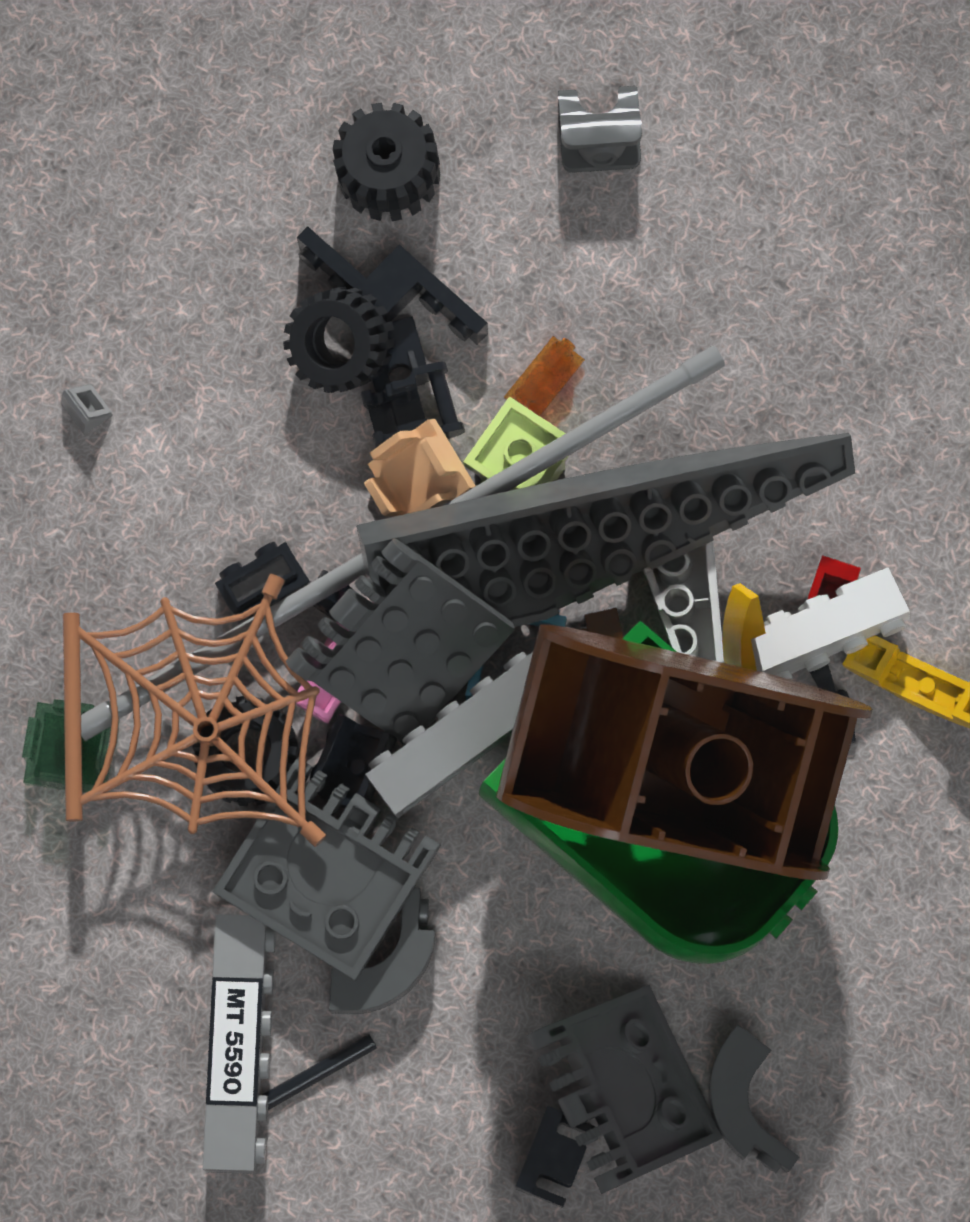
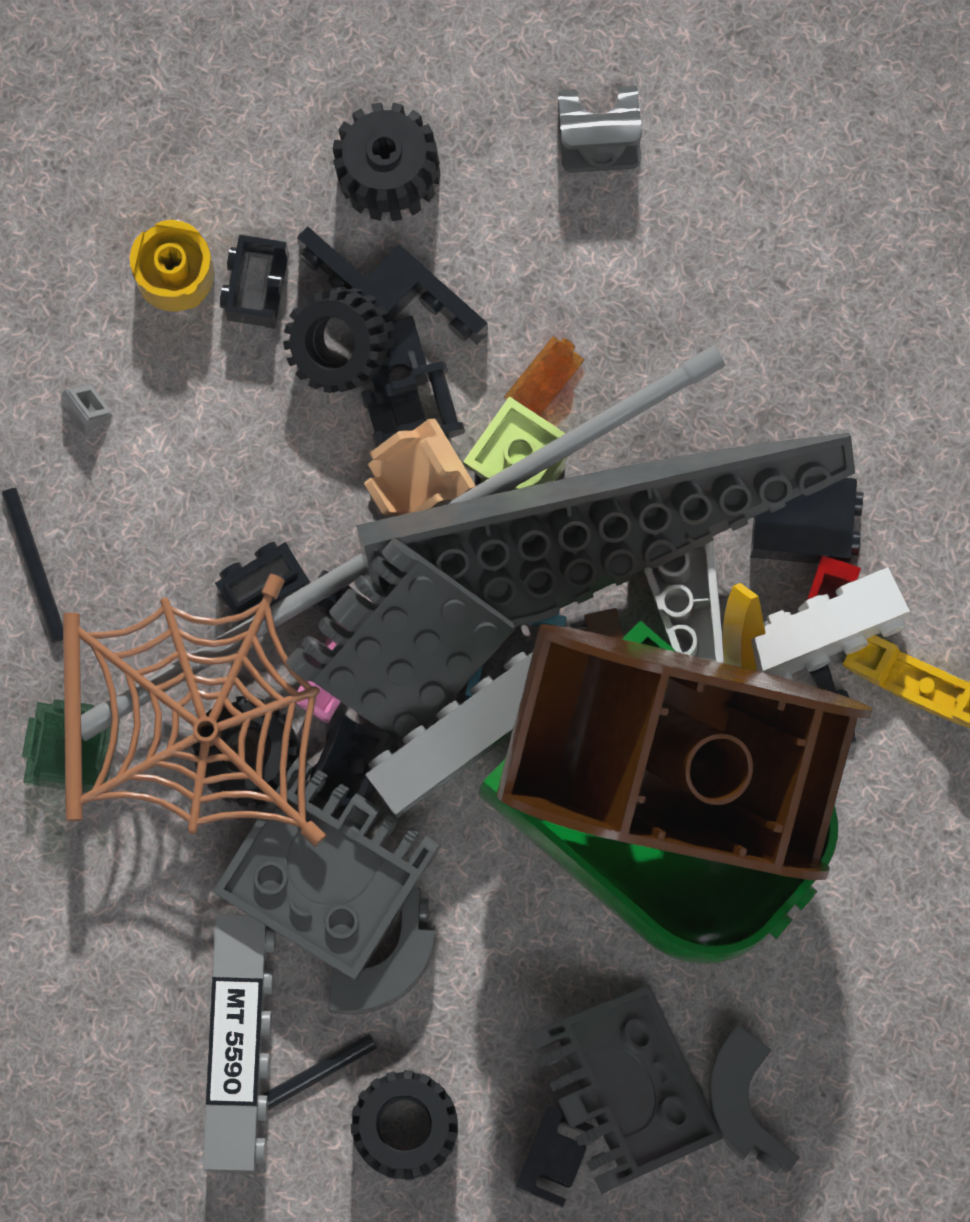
(33, 564): none -> black bar
(161, 247): none -> yellow brick
(255, 281): none -> black window
(367, 1118): none -> black tyre
(811, 526): none -> black brick

